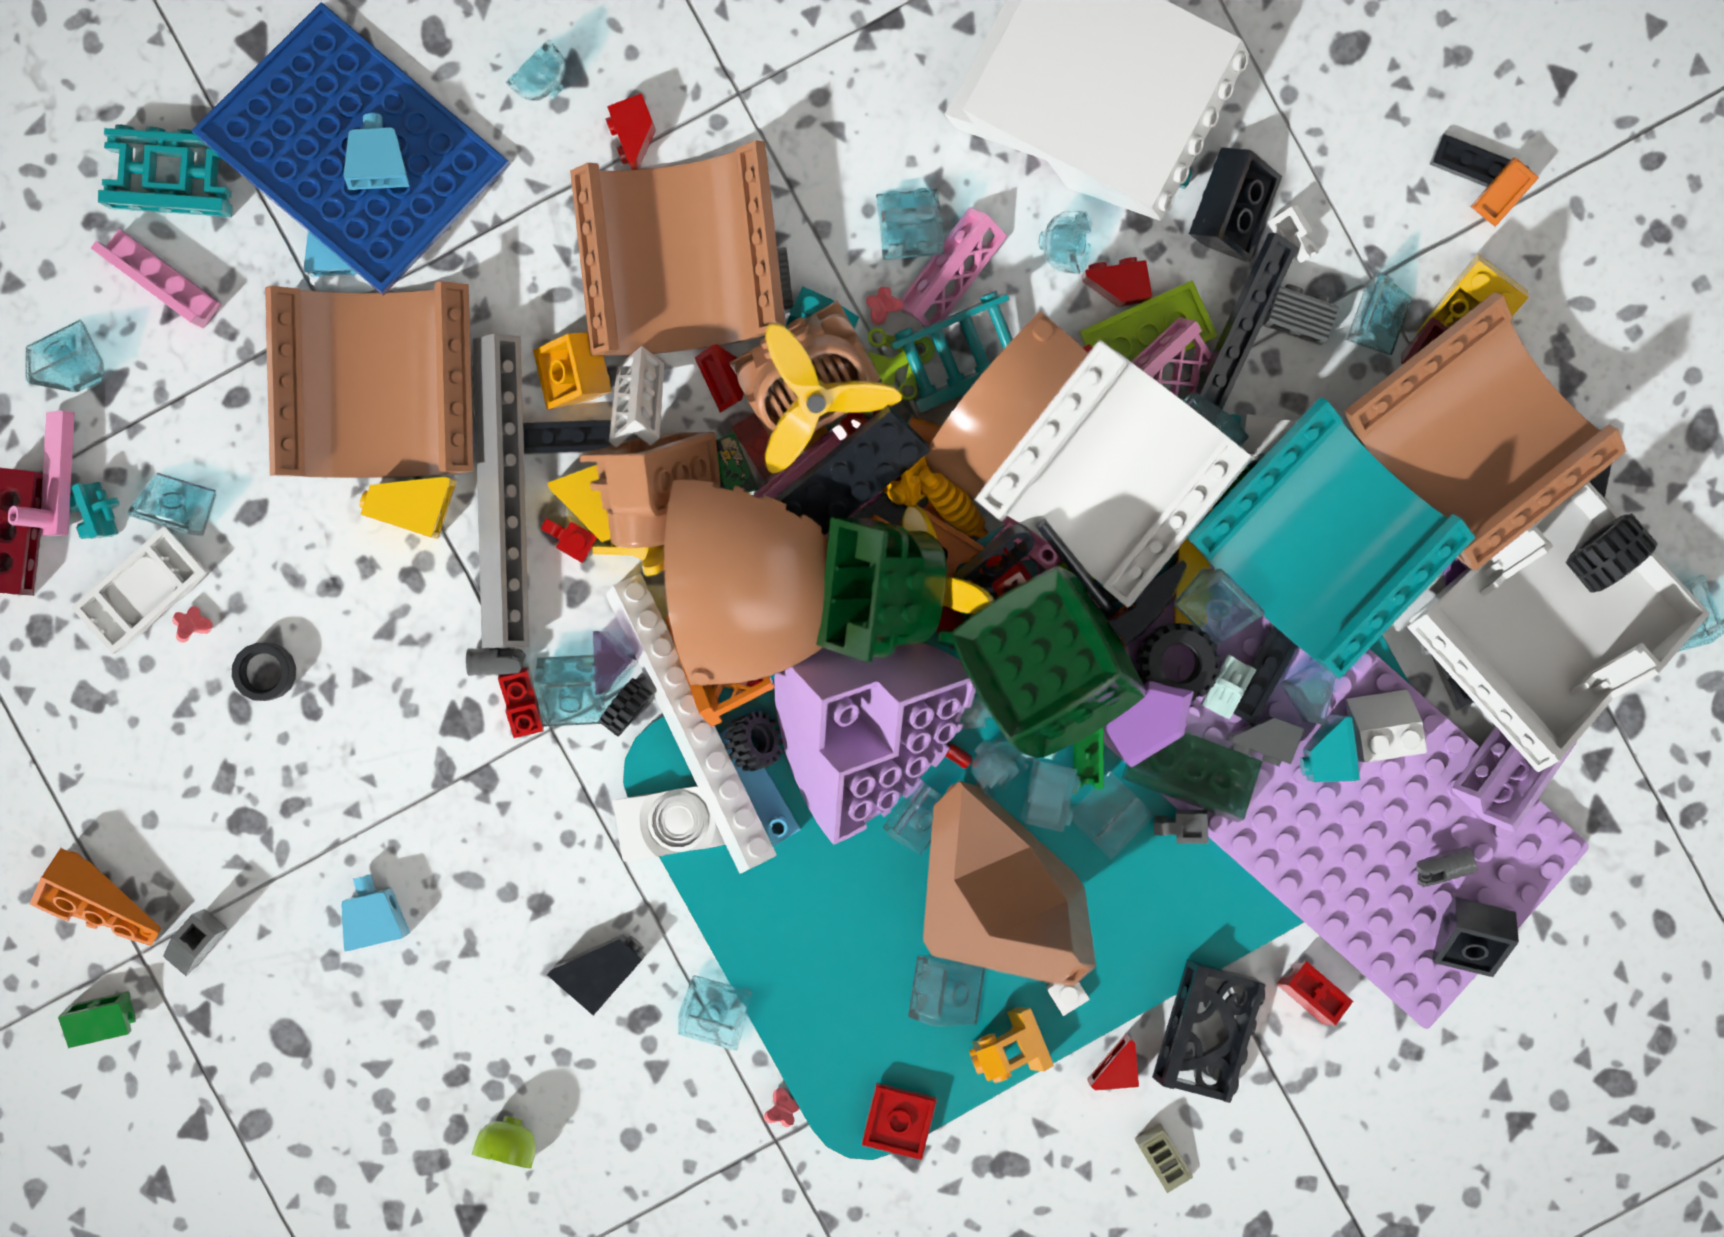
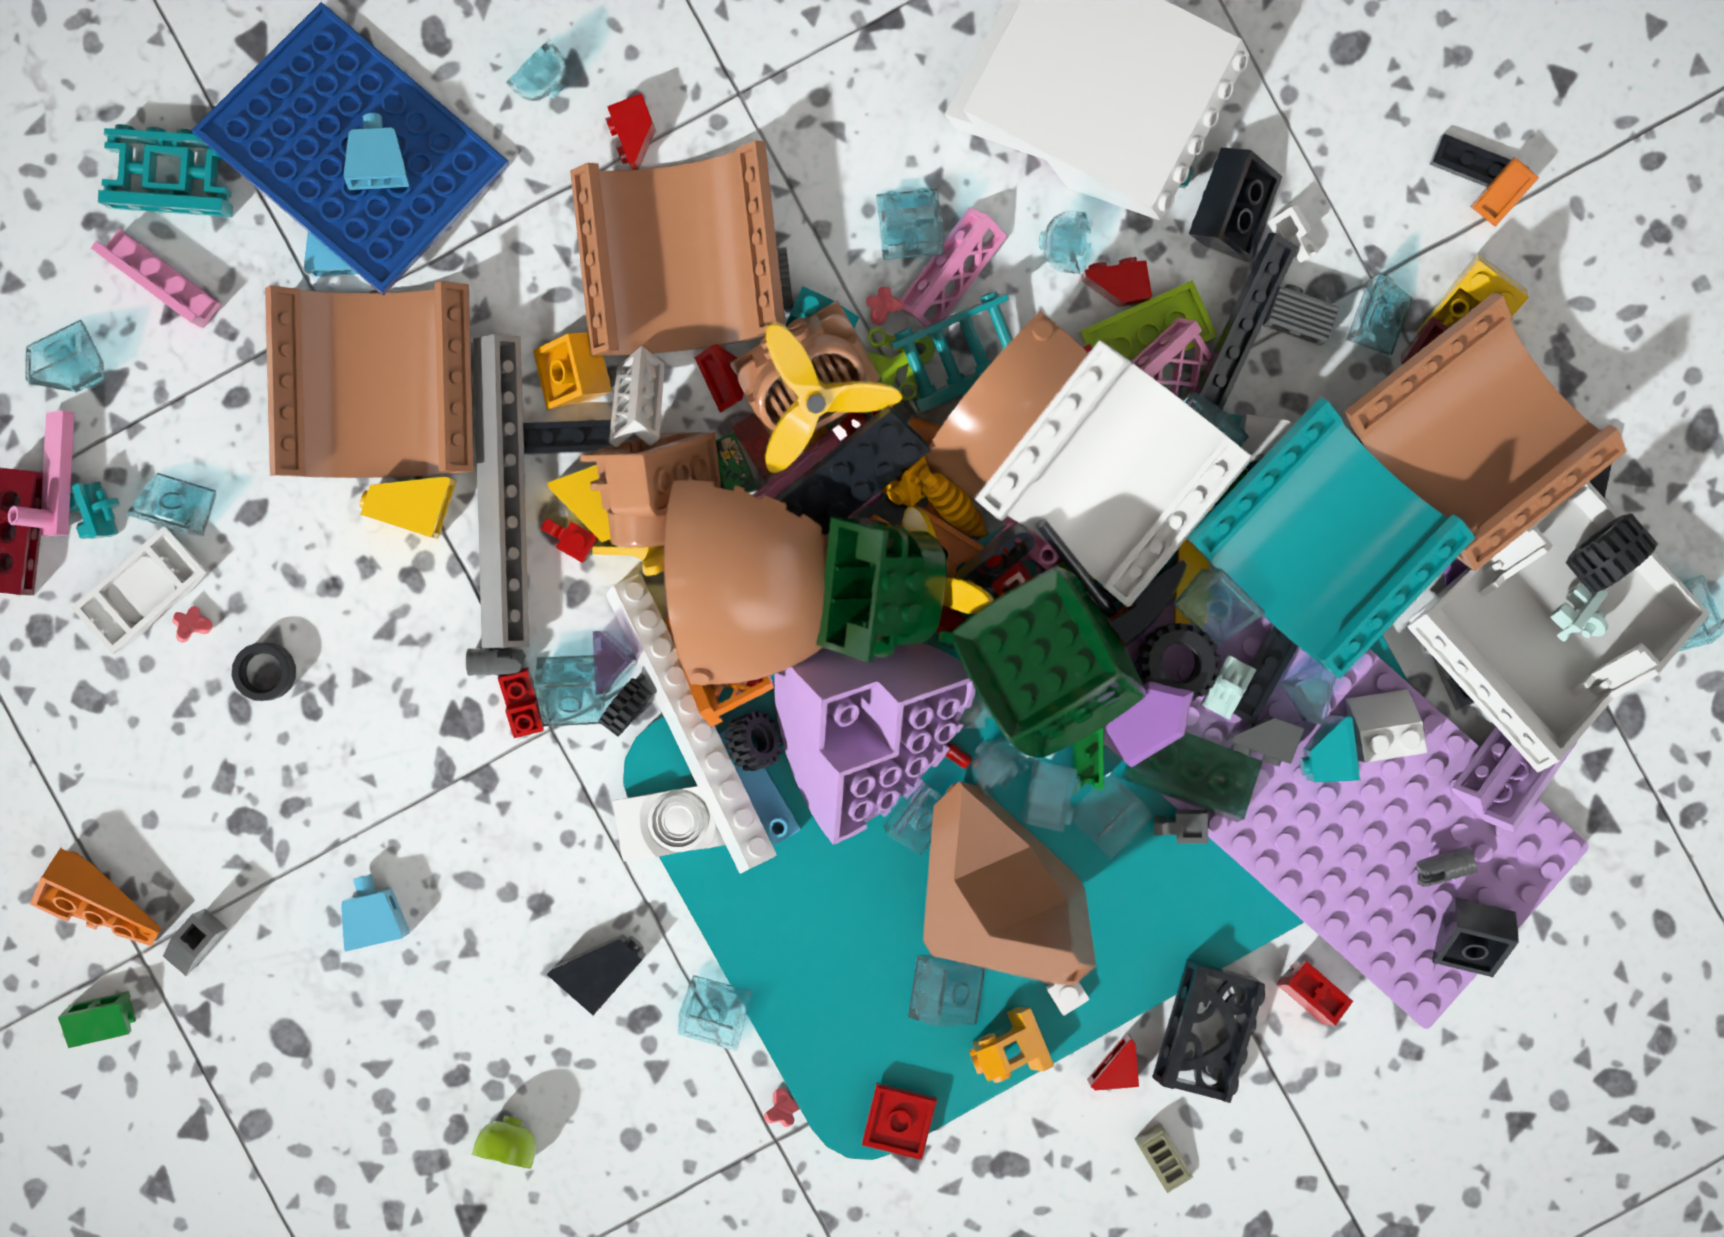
(1584, 616): none -> light aqua hips

